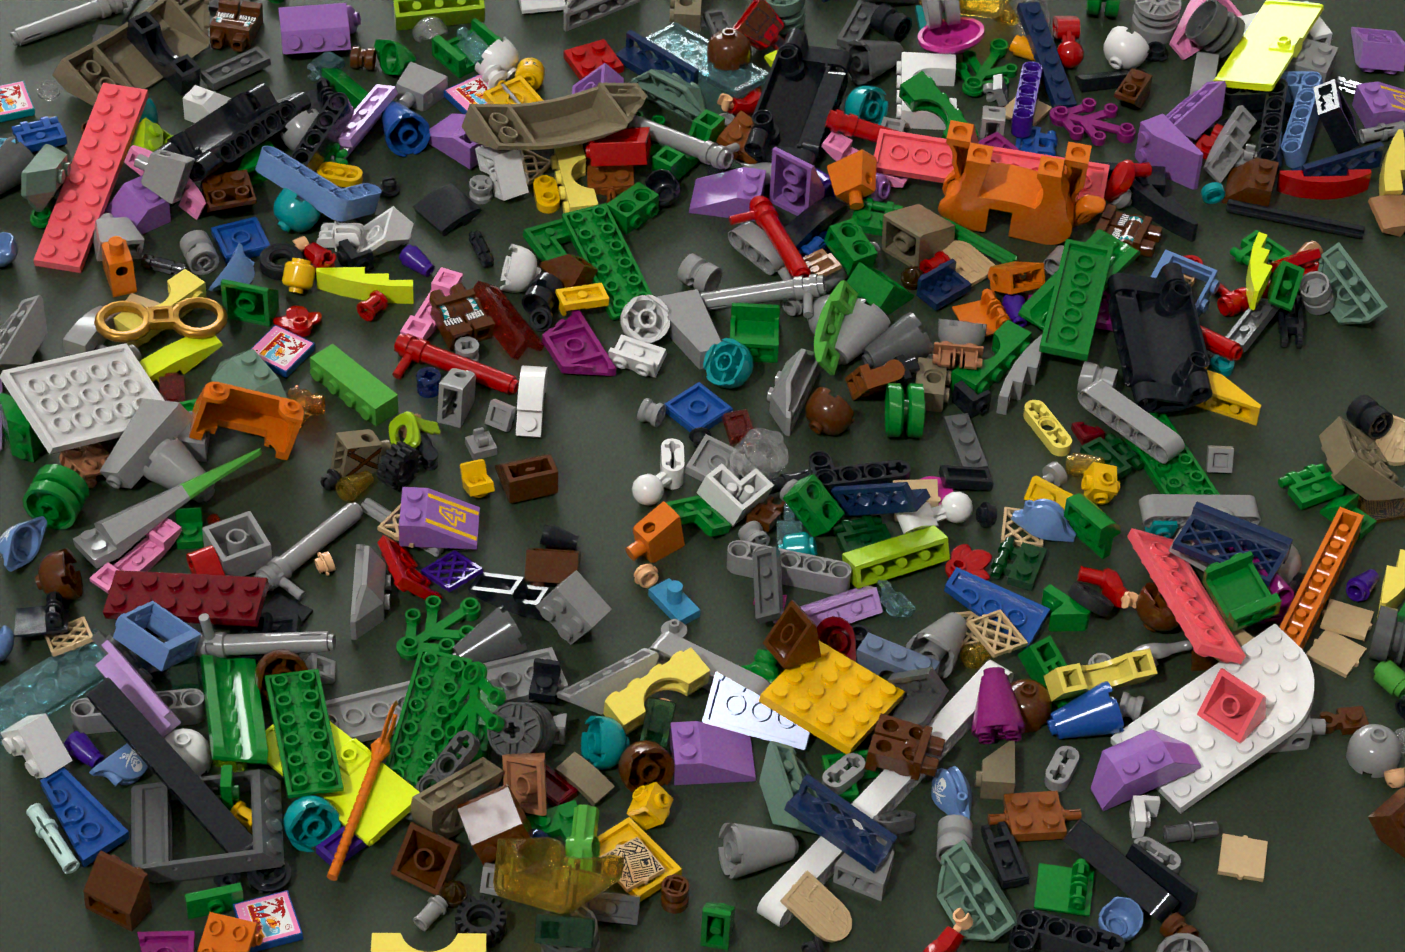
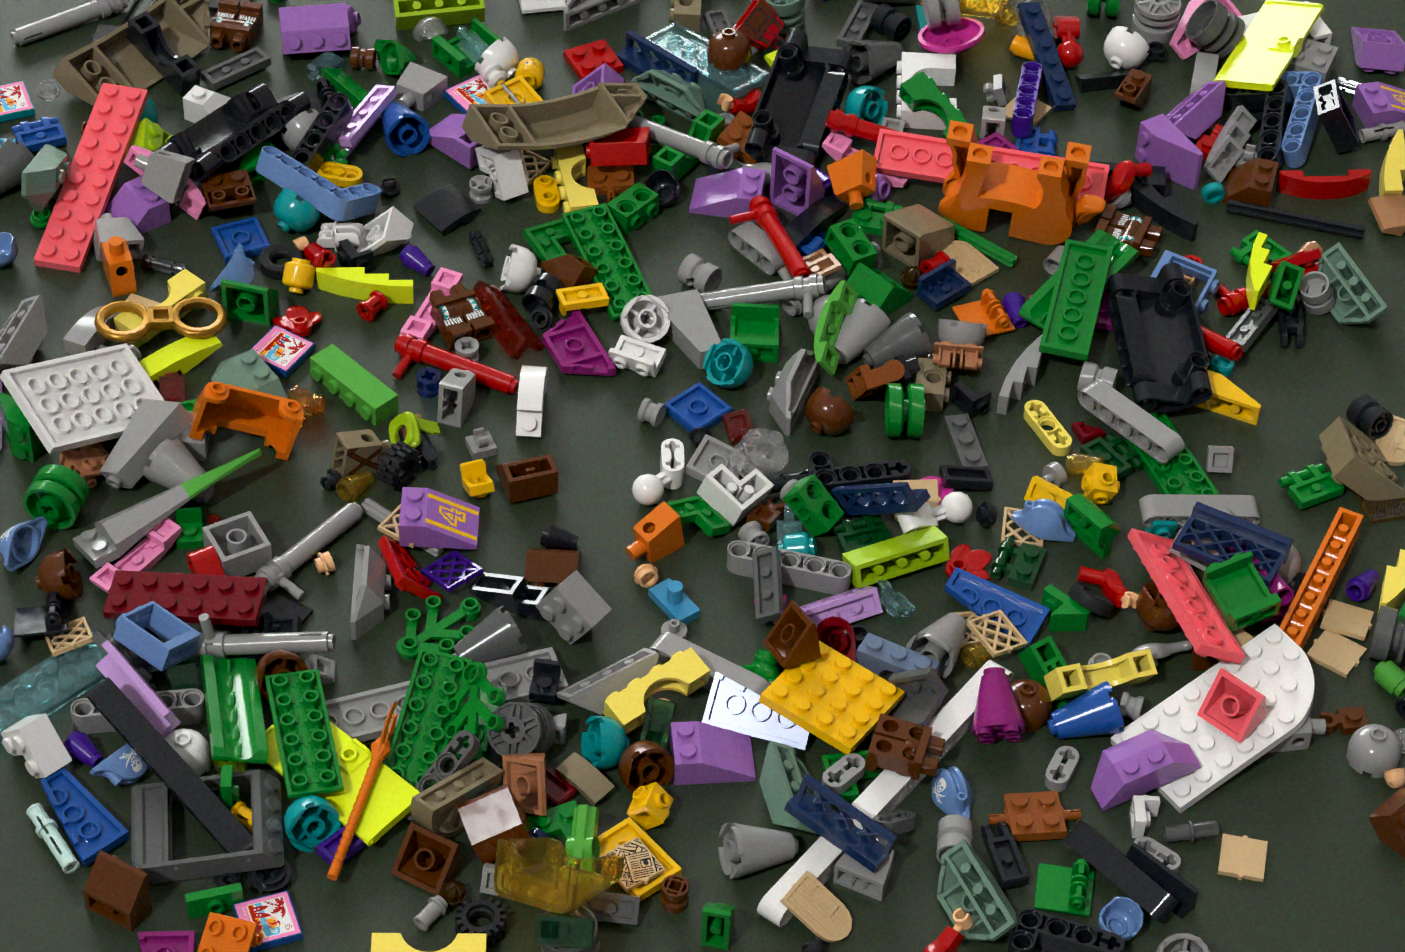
(199, 252): light grey wheel -> none
(500, 415): light grey tile -> none
(973, 85): green plant -> none
(997, 773): dark tan slope -> none
(1006, 277): orange torso -> none
(1008, 345): green arch -> none
(1066, 117): magenta plant -> none
(1177, 924): reddish brown wheel -> none
(1338, 165): dark blue fence -> none
(1348, 502): green slope -> none

